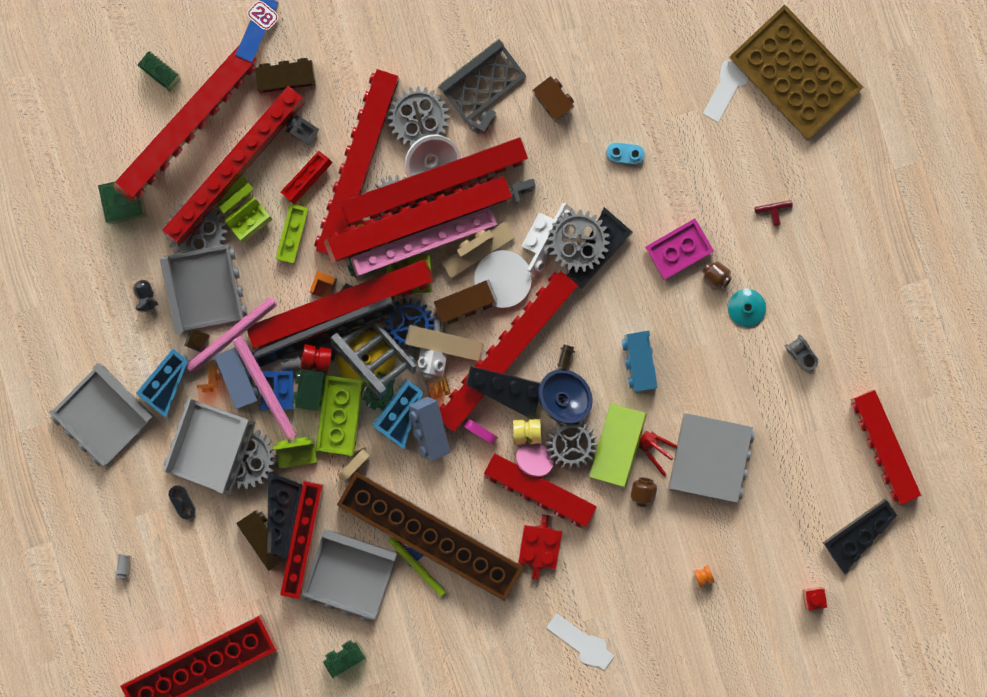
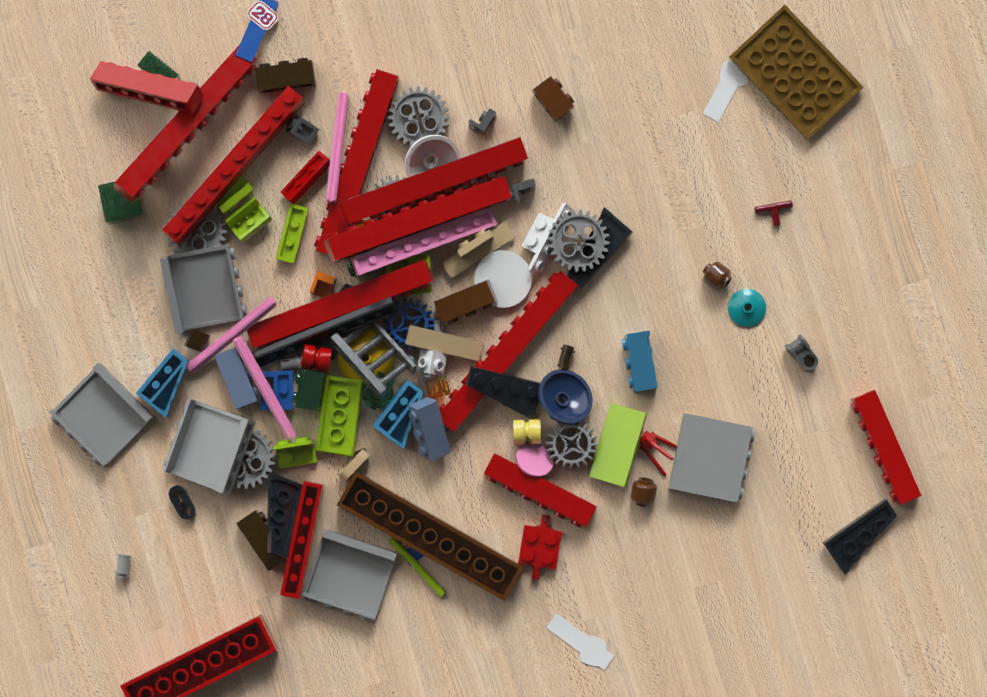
(144, 294): black animal -> none
(147, 87): none -> brick
(213, 376): clear orange bracket -> none
(337, 146): none -> bright pink axle
(345, 658): clear green brick -> none
(471, 67): dark grey fence -> none
(480, 431): dark pink beam -> none
(625, 153): medium azure plate -> none
(679, 249): dark pink plate -> none
(704, 576): orange wheel -> none
(814, 598): red brick -> none

